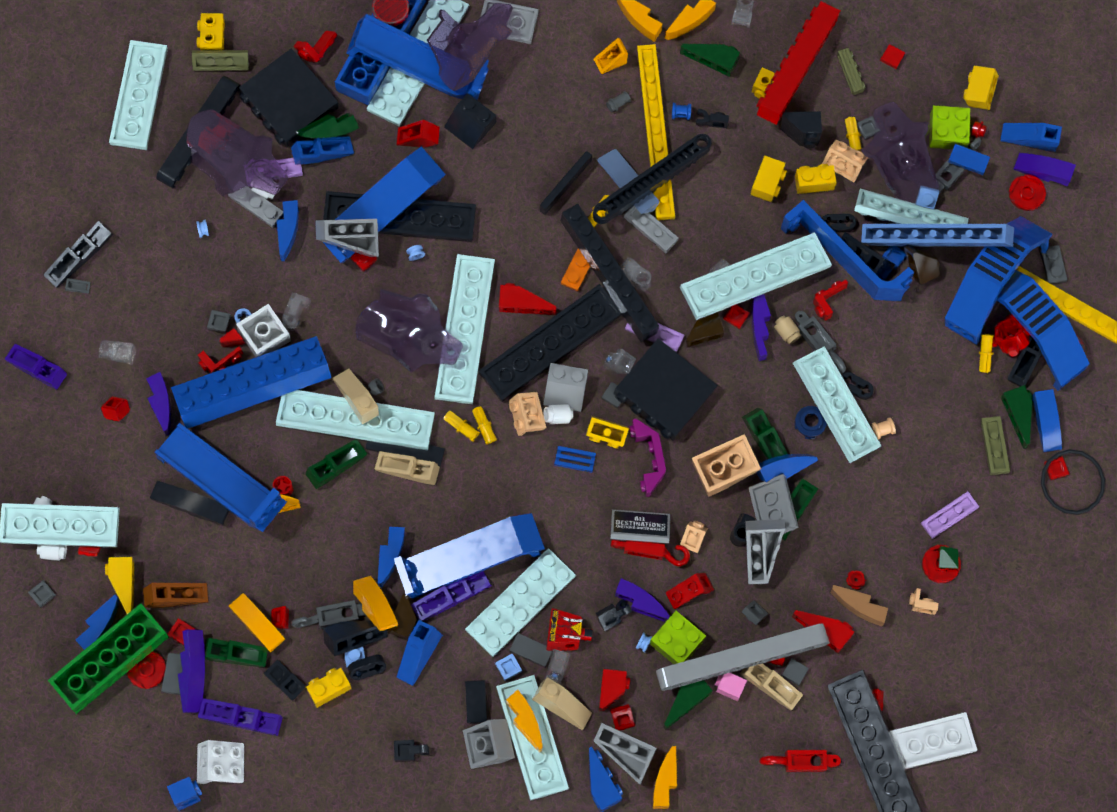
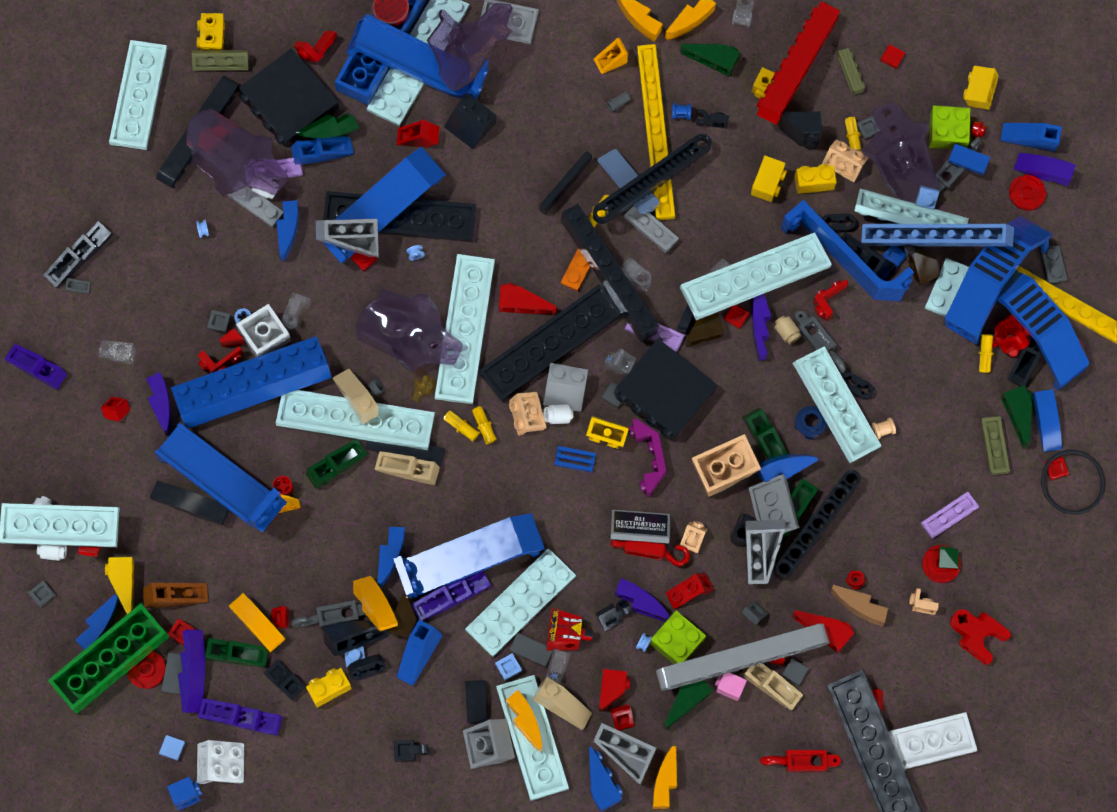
(172, 748): none -> light blue tile
(425, 387): none -> clear yellow piece
(685, 320): none -> black beam
(819, 516): none -> black beam
(946, 287): none -> light aqua plate
(975, 630): none -> red piece

